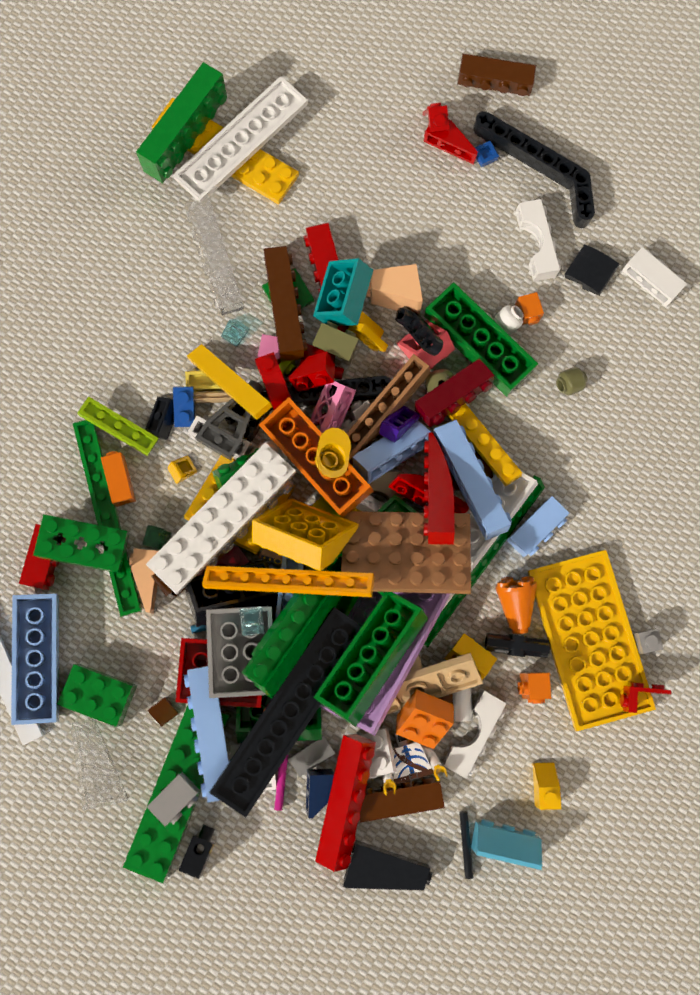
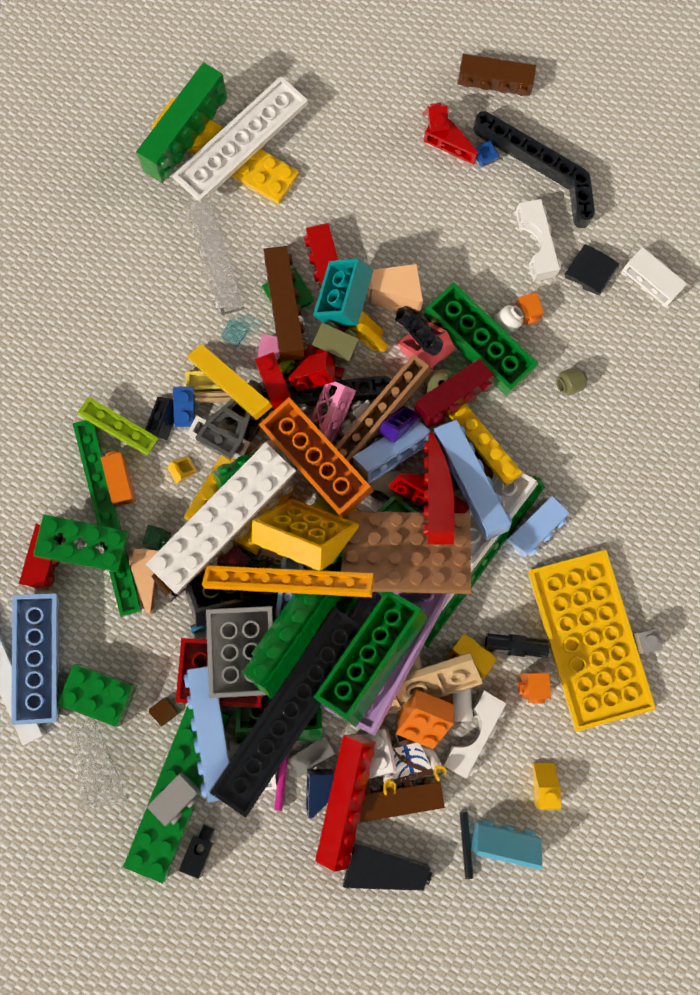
(251, 621): clear light blue slope -> none
(333, 452): yellow piece -> none
(517, 601): orange cone -> none
(629, 698): red bracket -> none

